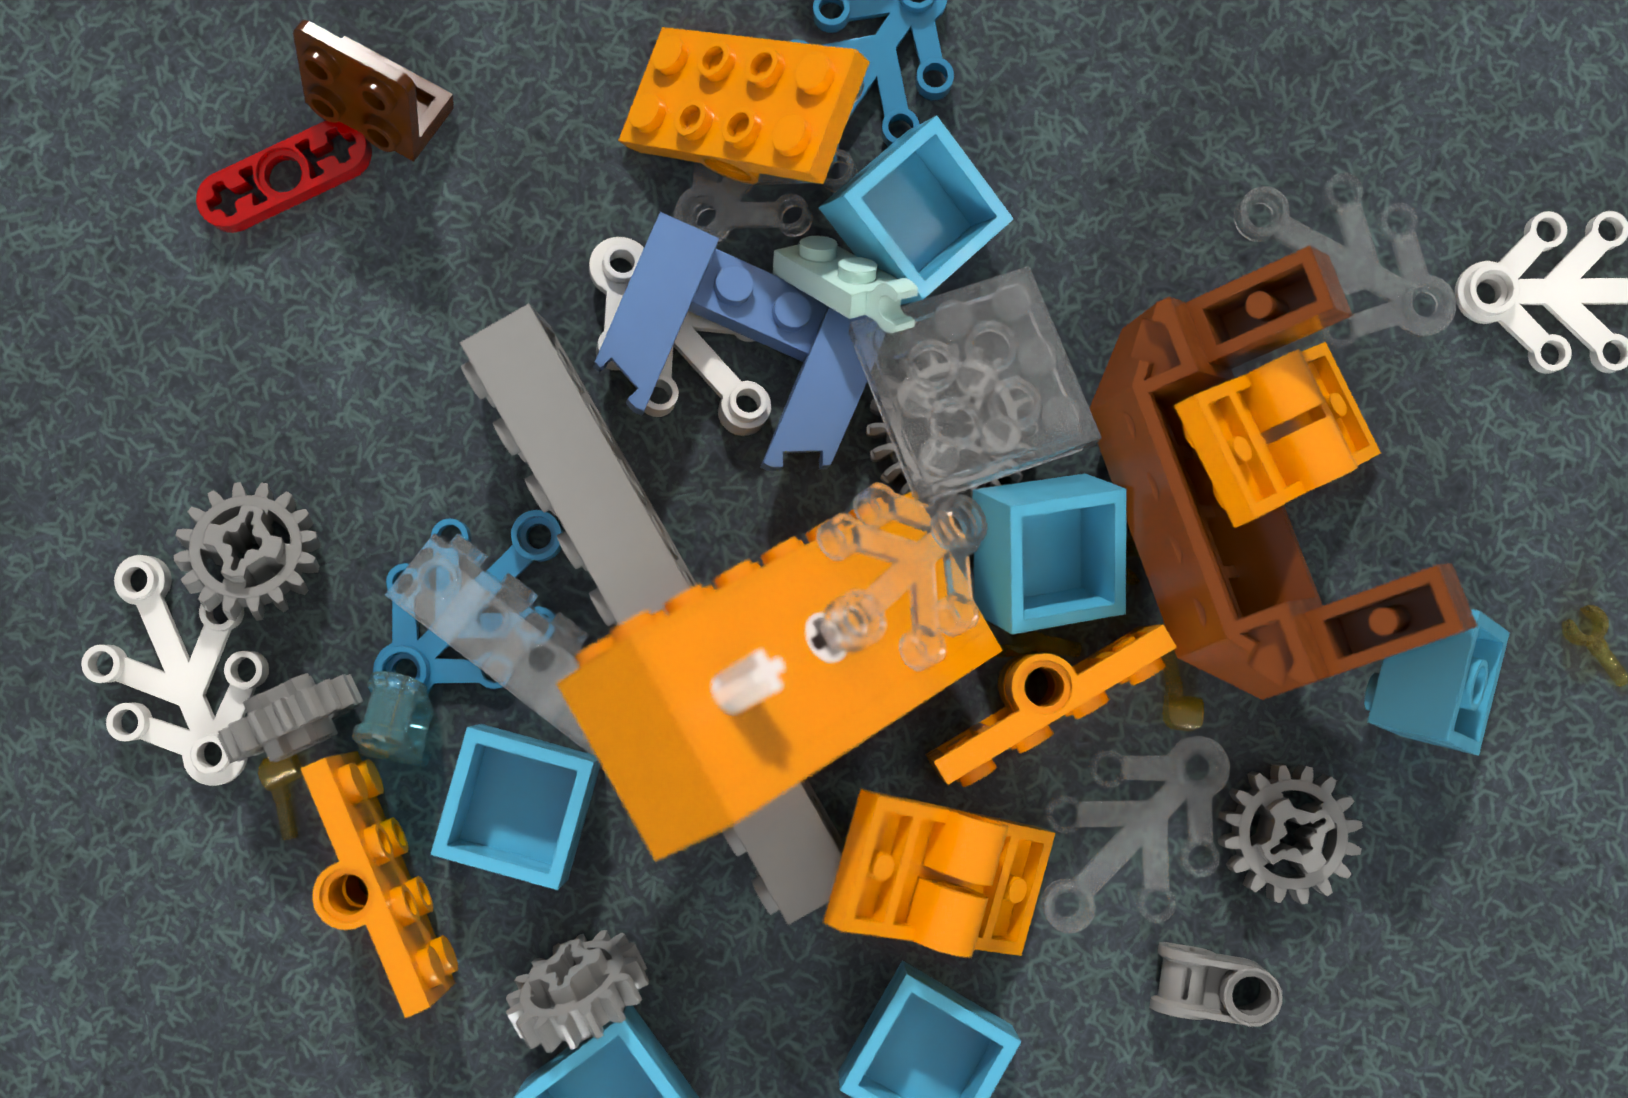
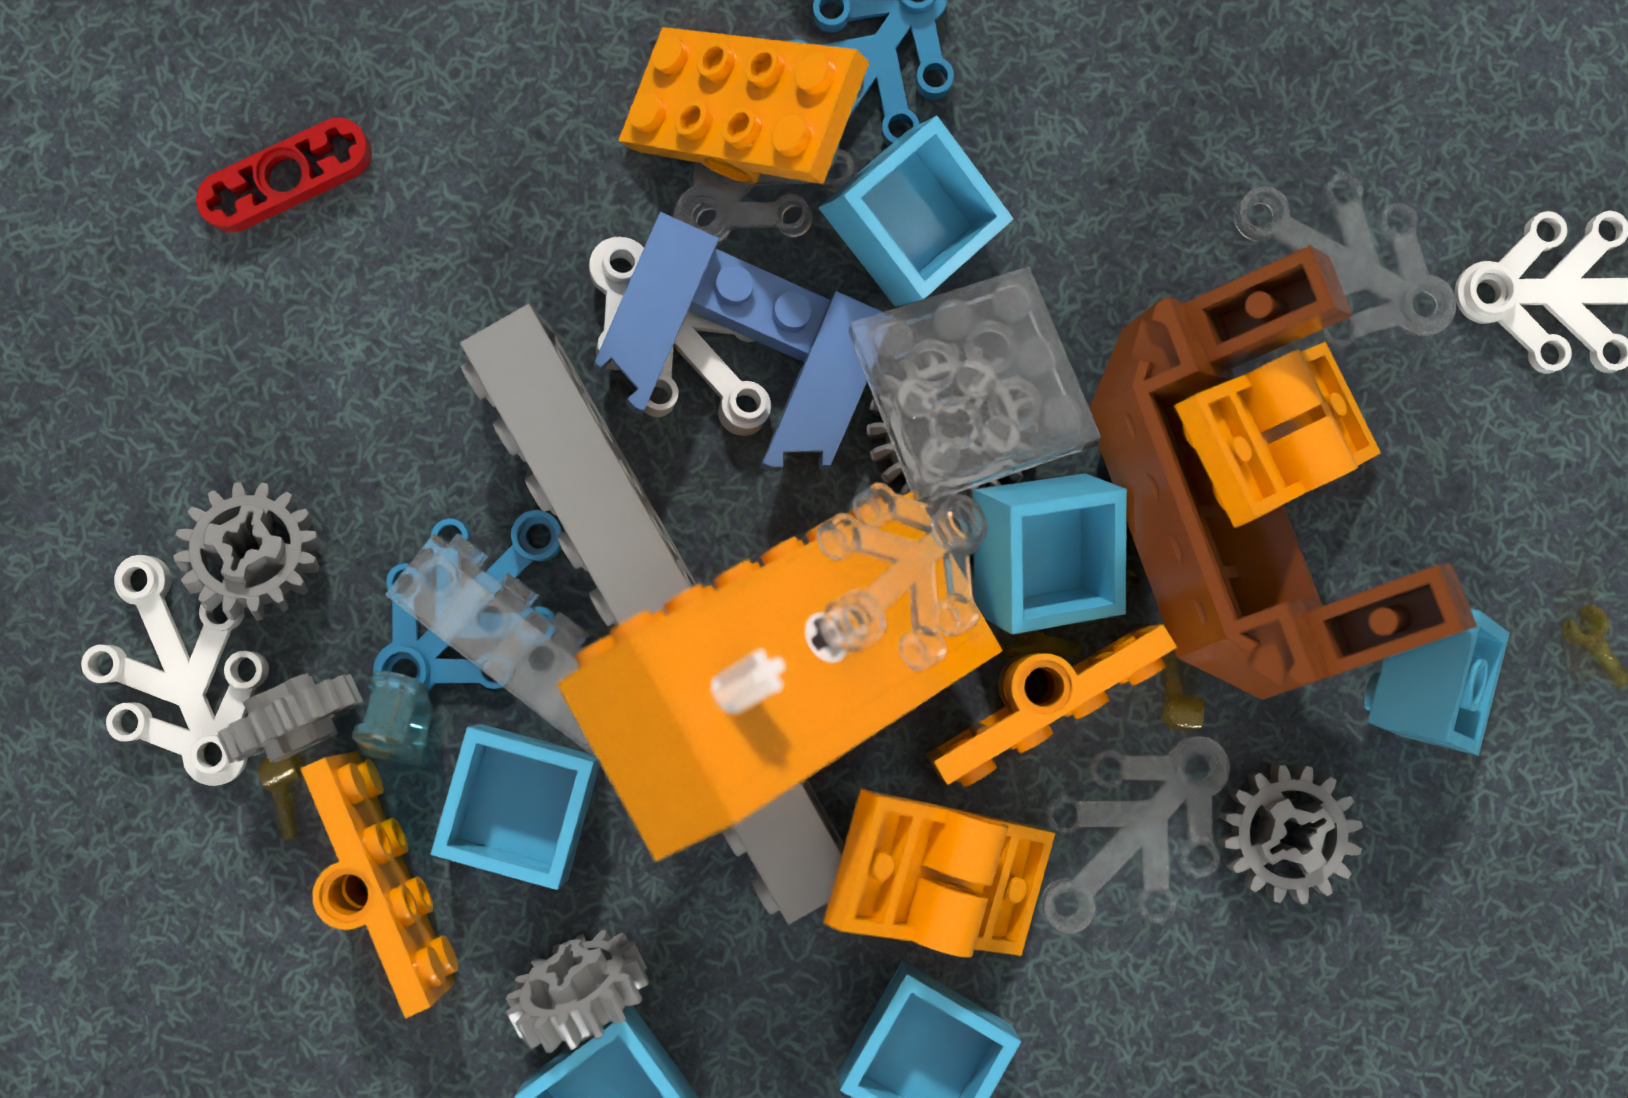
(368, 92): reddish brown bracket -> none
(845, 282): light aqua plate -> none
(1201, 985): light grey piece -> none

